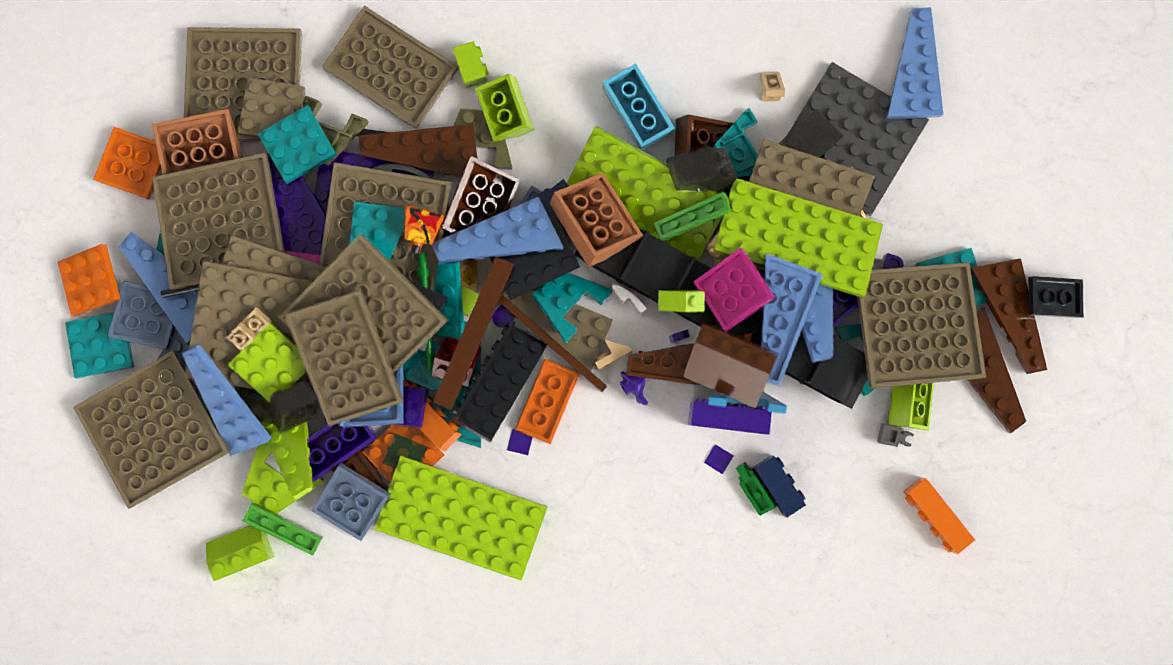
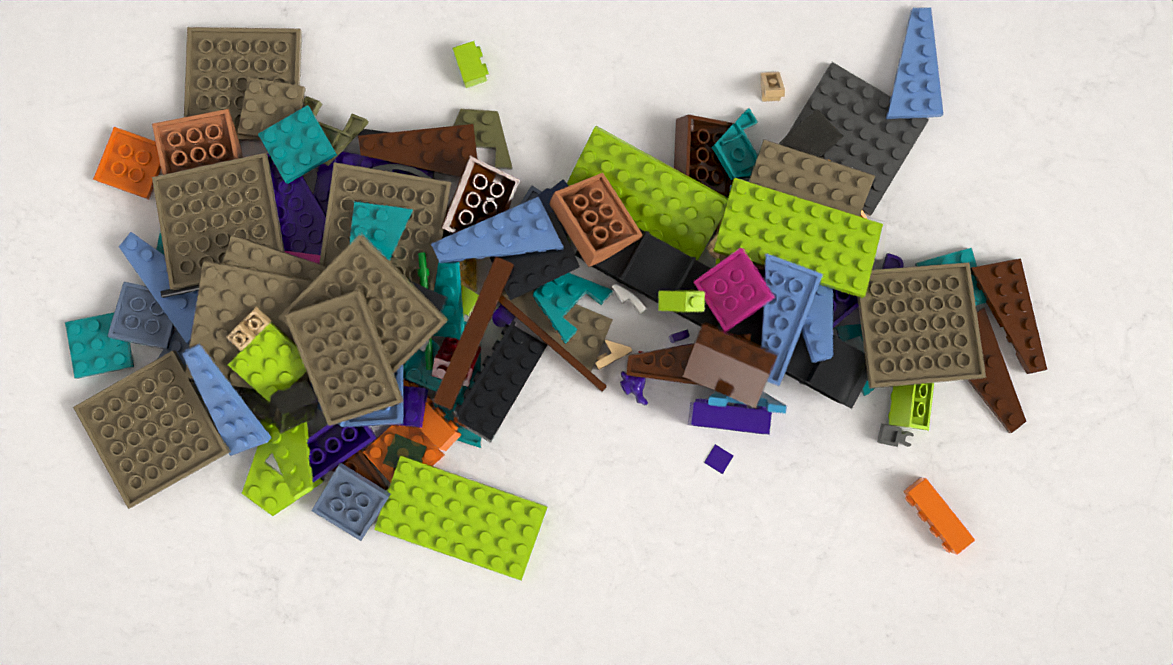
(88, 280): orange plate -> none
(237, 551): lime slope -> none
(282, 528): bright green plate -> none
(390, 67): dark tan plate -> none
(420, 226): torso -> none
(504, 108): lime slope -> none
(519, 442): dark purple sticker -> none
(547, 401): orange tile -> none
(638, 107): medium azure brick -> none
(693, 216): bright green plate -> none
(702, 170): clear smoke slope -> none
(755, 489): green hinge -> none
(780, 485): dark blue brick -> none
(1055, 297): black plate -> none

